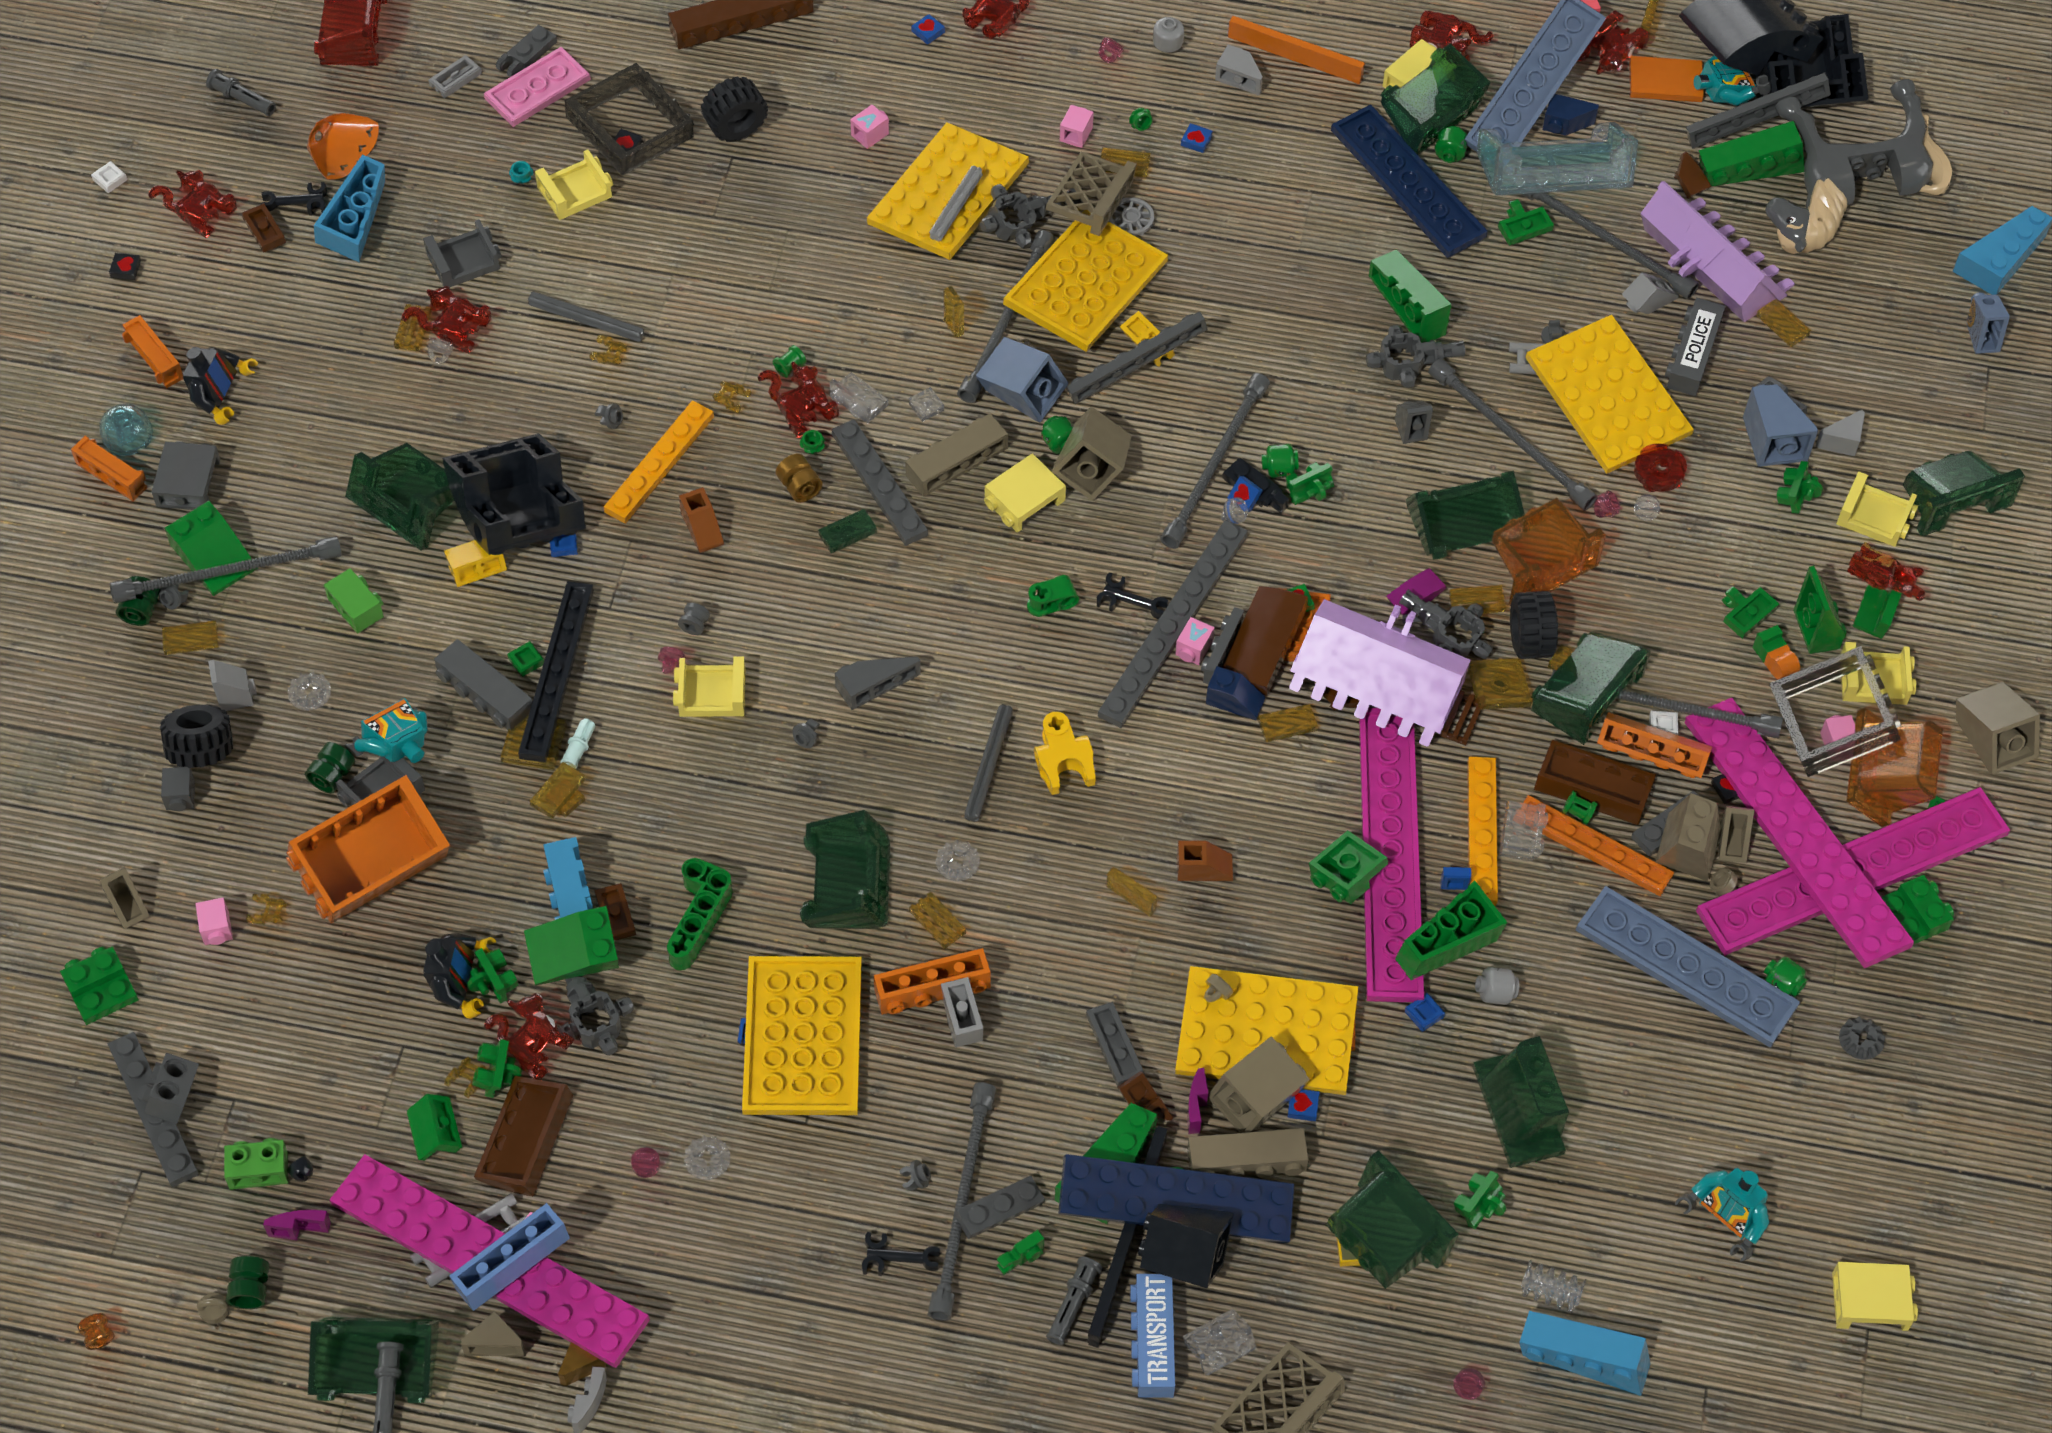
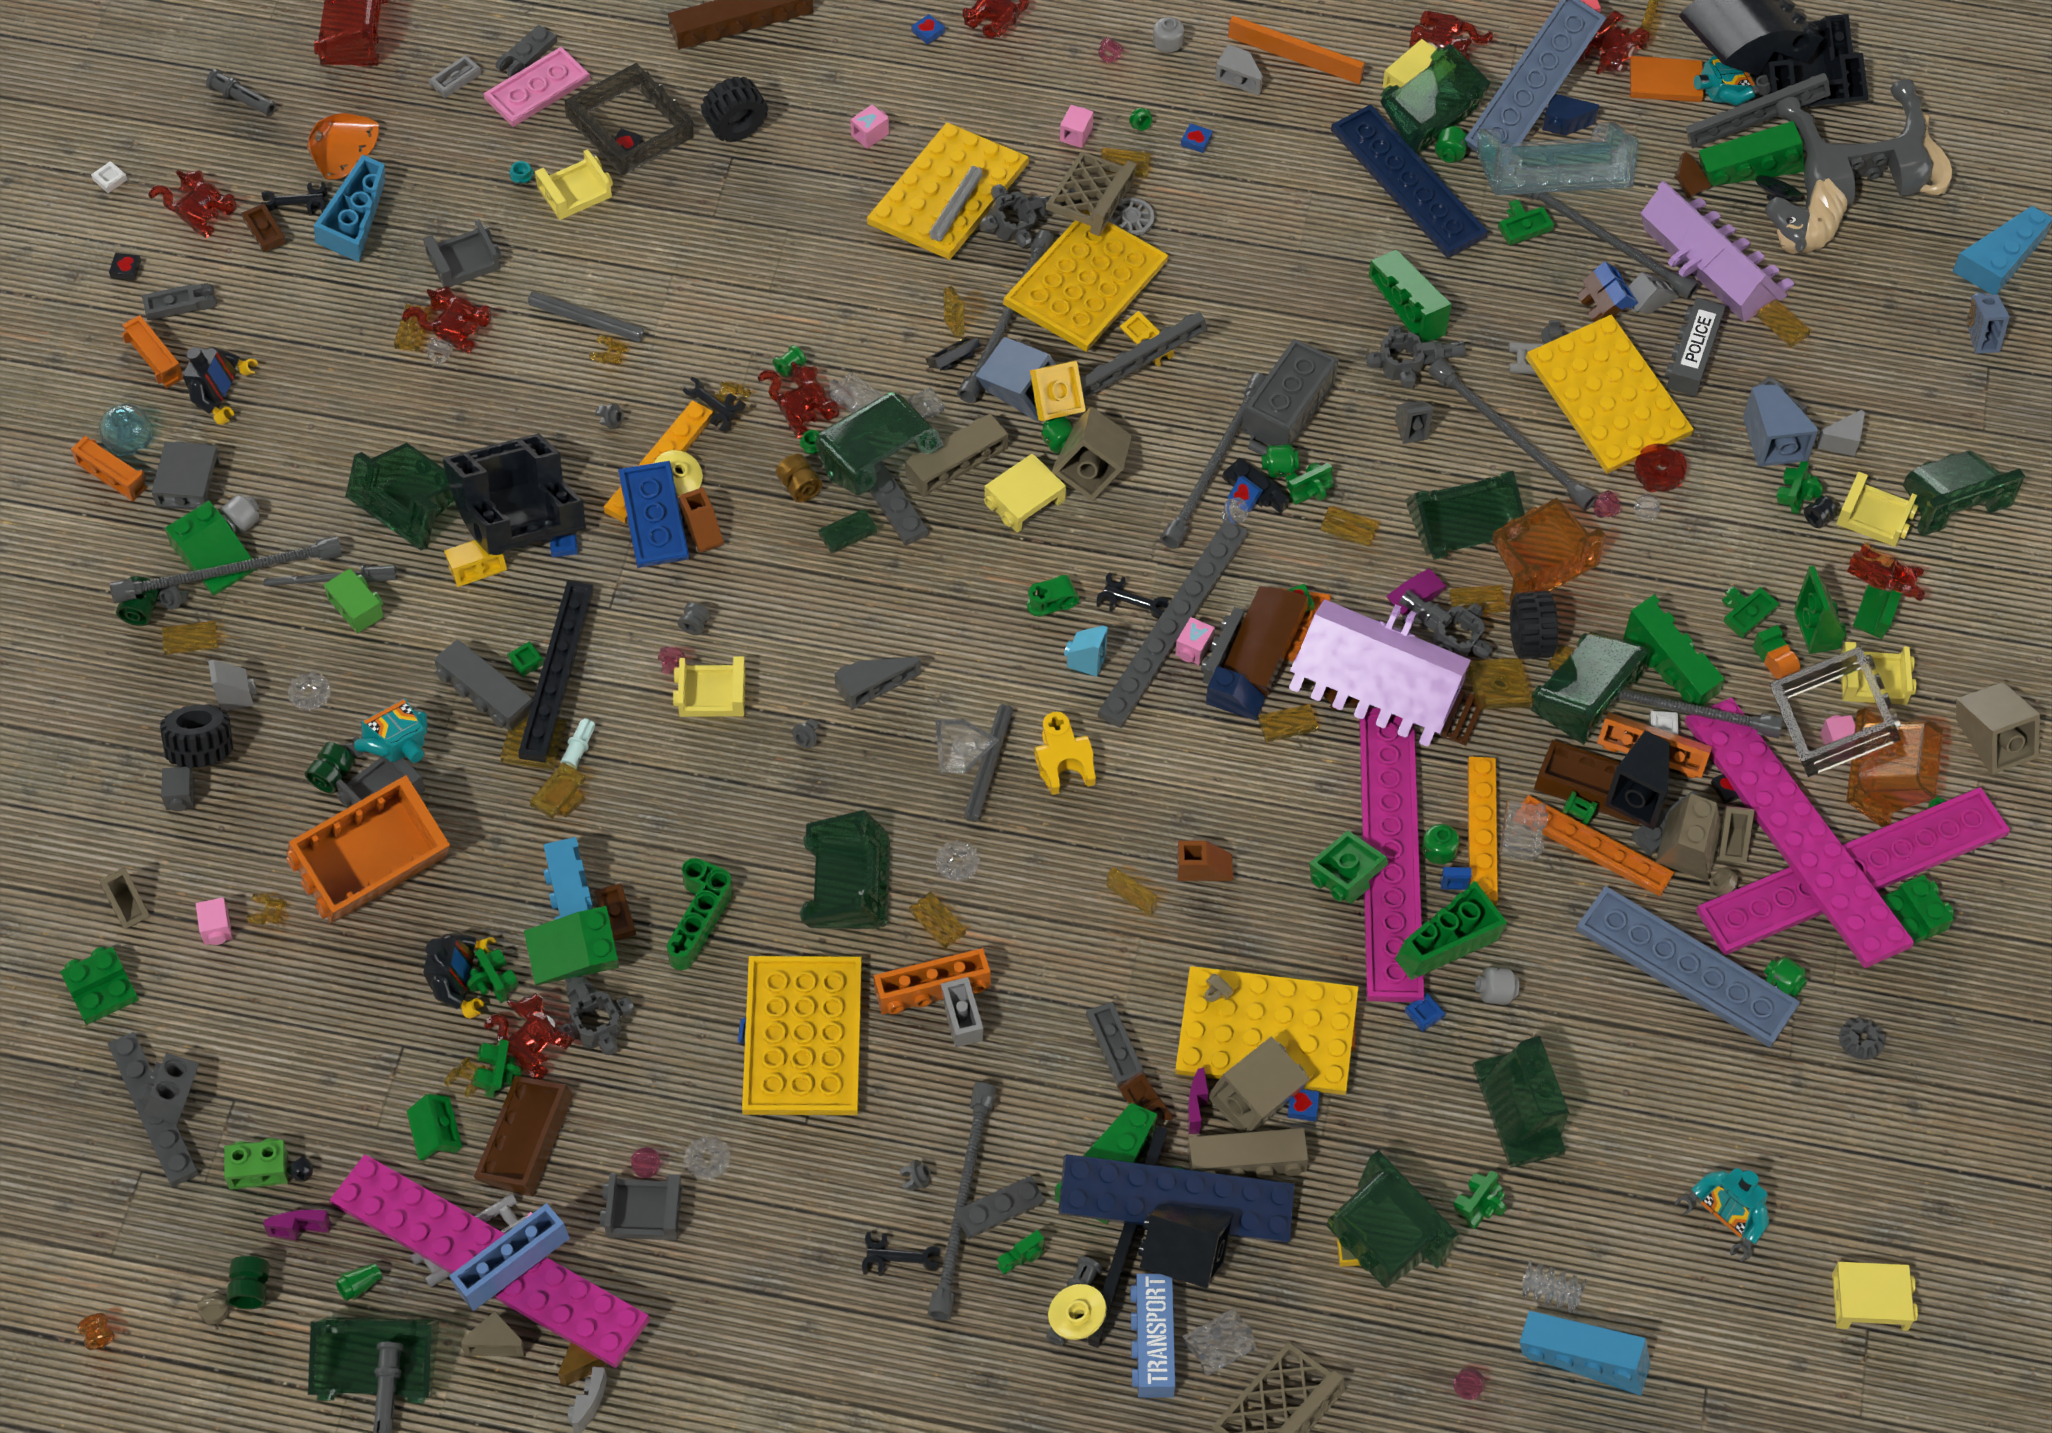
(178, 300): none -> dark grey hinge
(240, 513): none -> light grey head
(357, 1281): none -> green cone
(370, 574): none -> dark grey piece
(641, 1208): none -> dark grey panel
(653, 514): none -> blue piece
(692, 472): none -> light yellow dish
(726, 411): none -> black bar
(871, 435): none -> clear green windscreen
(961, 349): none -> black plate
(961, 745): none -> clear slope
(1057, 390): none -> yellow plate
(1075, 1301): none -> light yellow dish
(1087, 650): none -> medium azure slope
(1289, 396): none -> dark grey container
(1347, 529): none -> clear yellow tile
(1440, 844): none -> green head
(1608, 291): none -> hips
(1641, 781): none -> black slope
(1673, 653): none -> green wedge
(1777, 188): none -> black dish
(1820, 512): none -> black wheel

